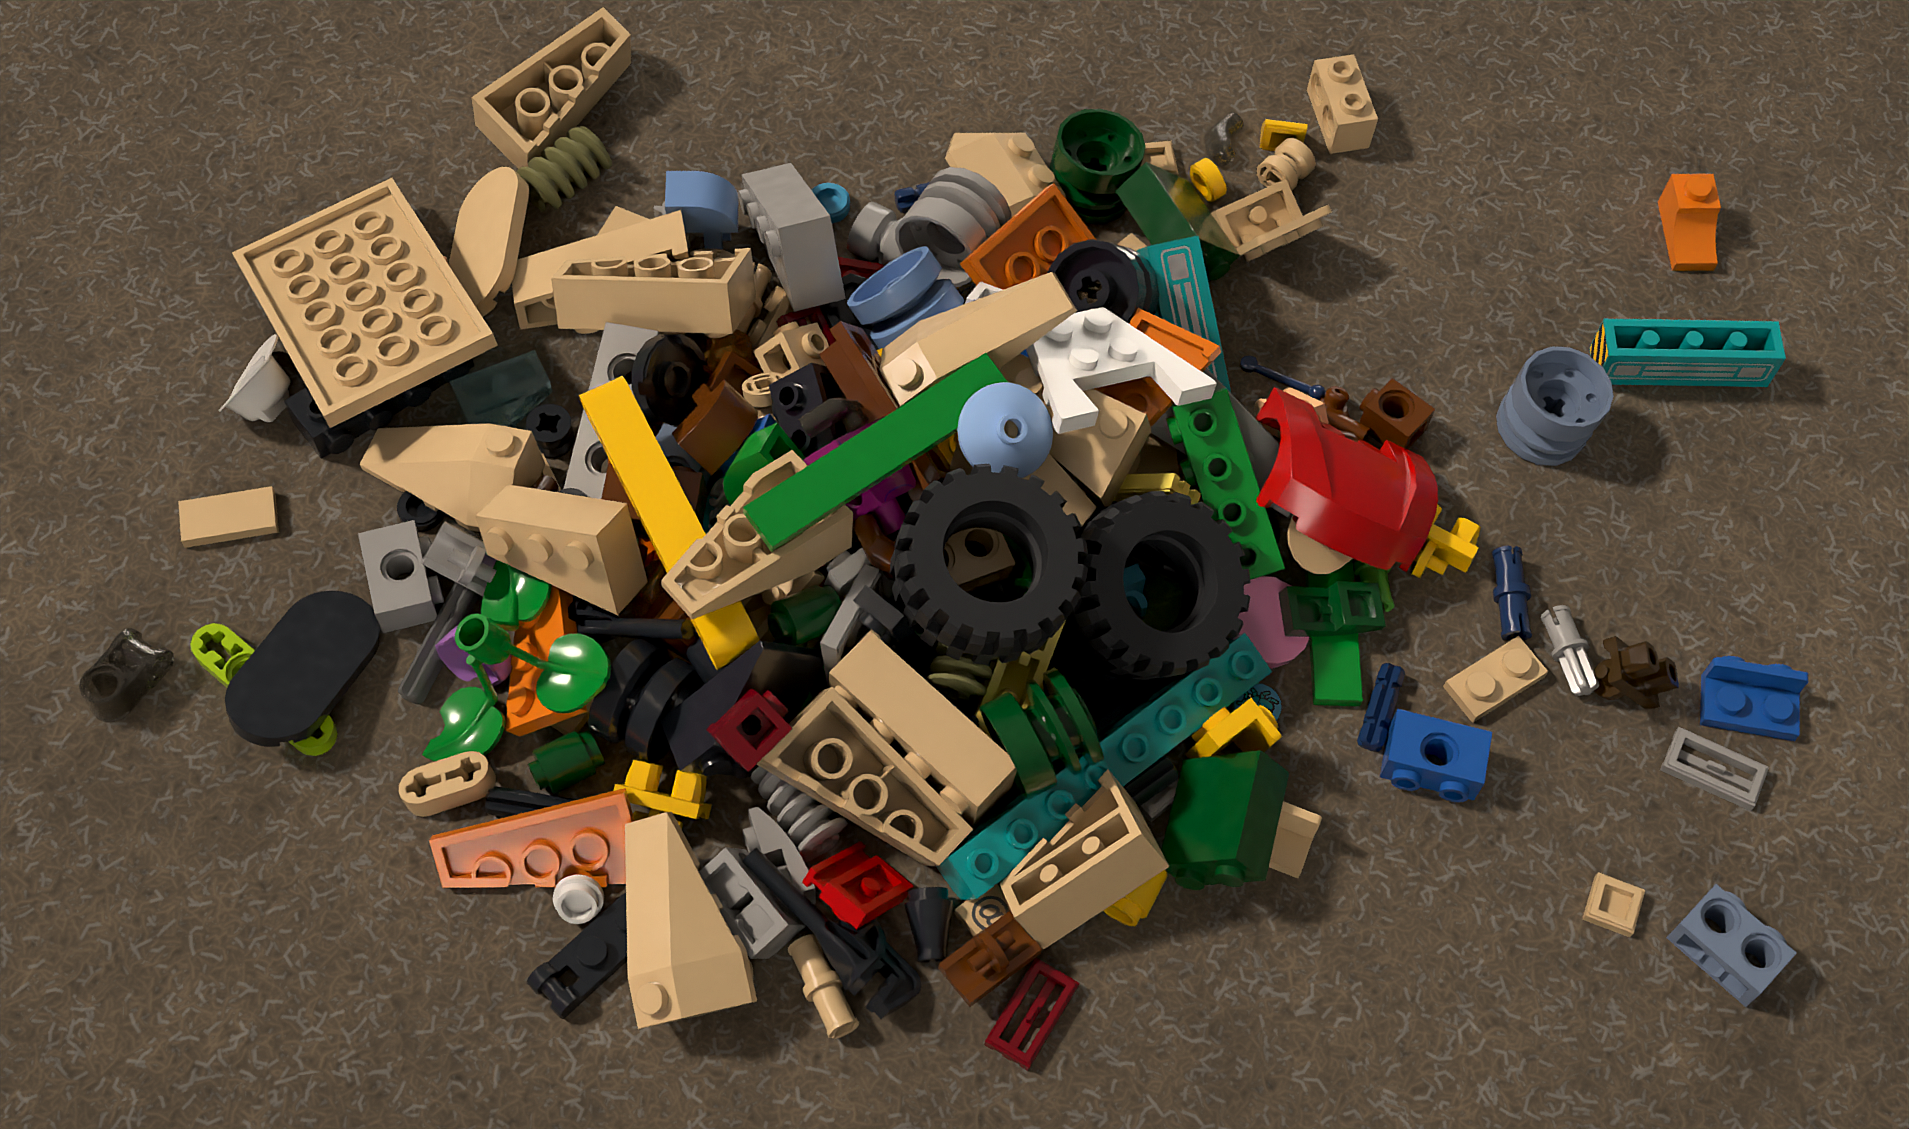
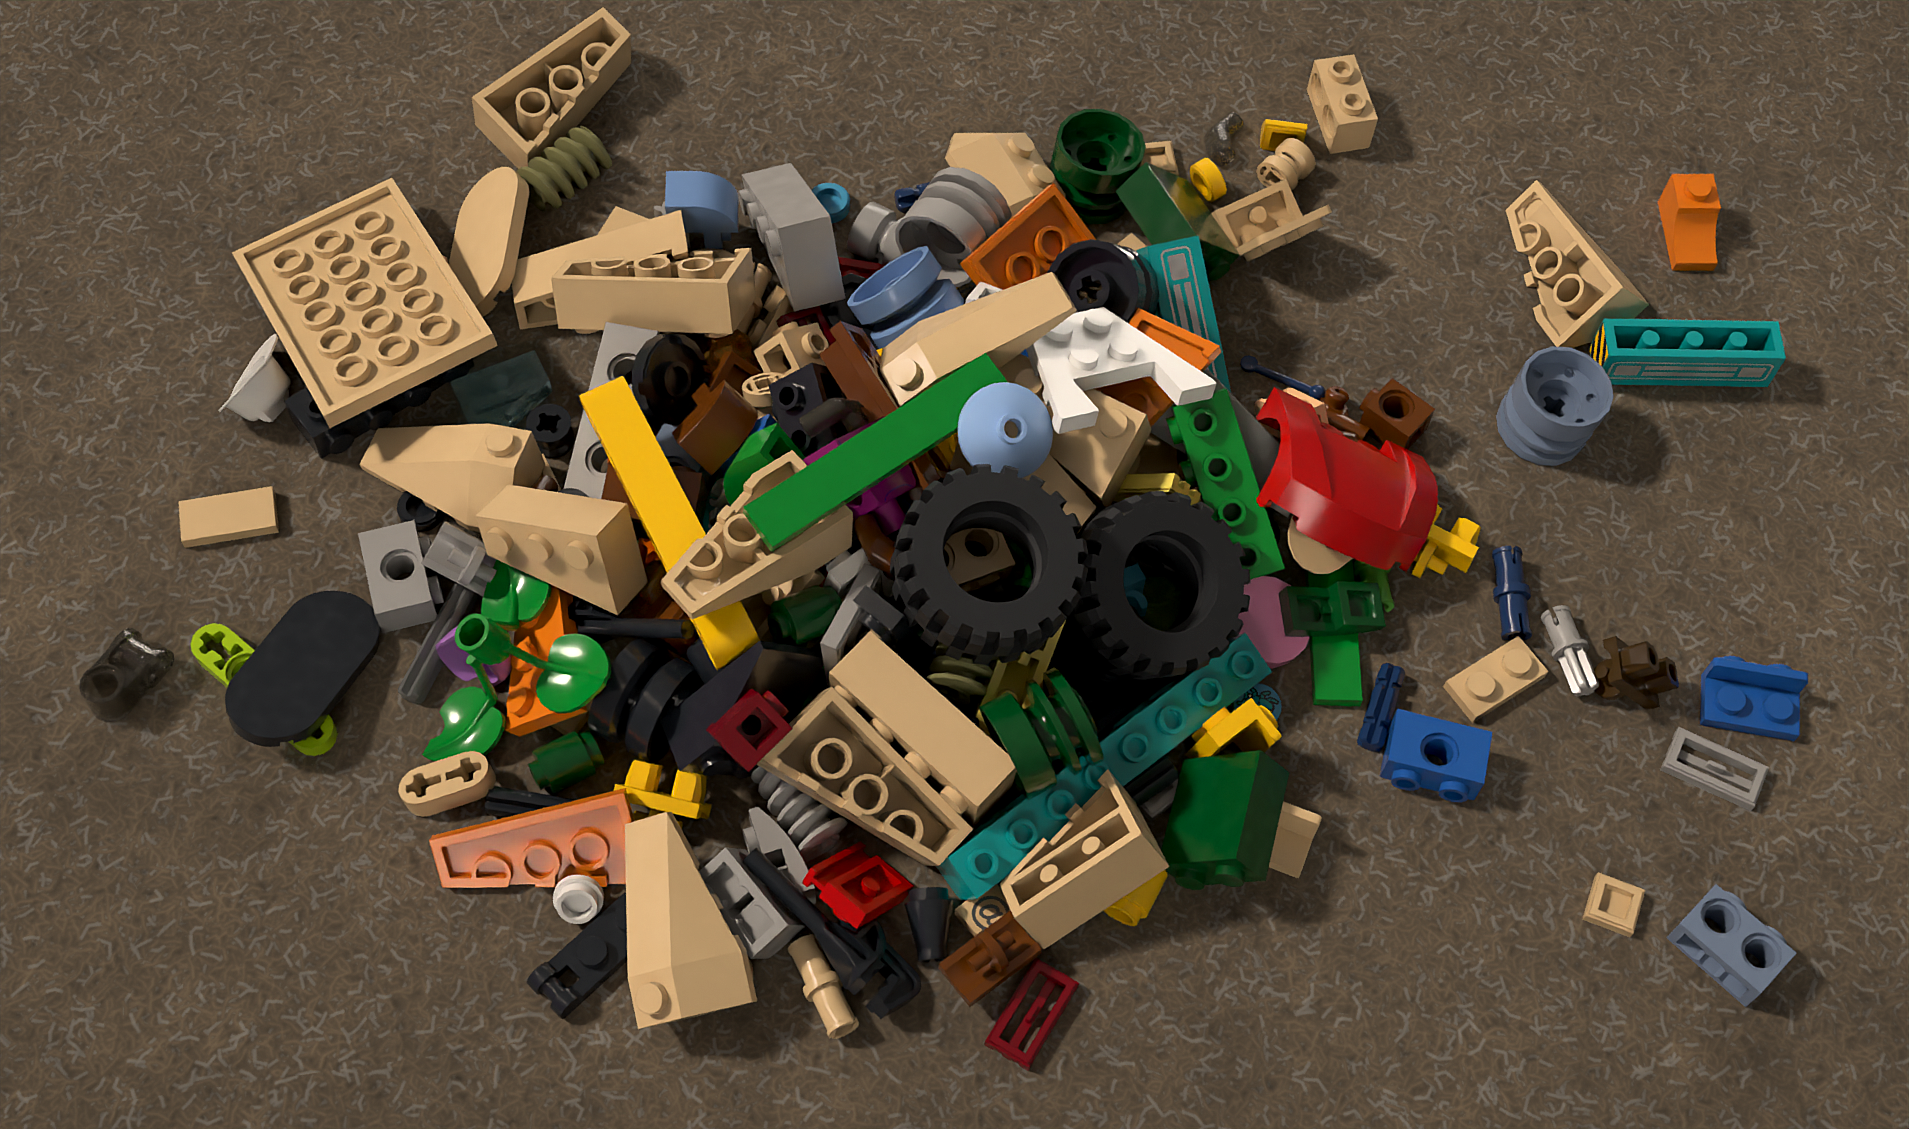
(1570, 271): none -> tan wedge

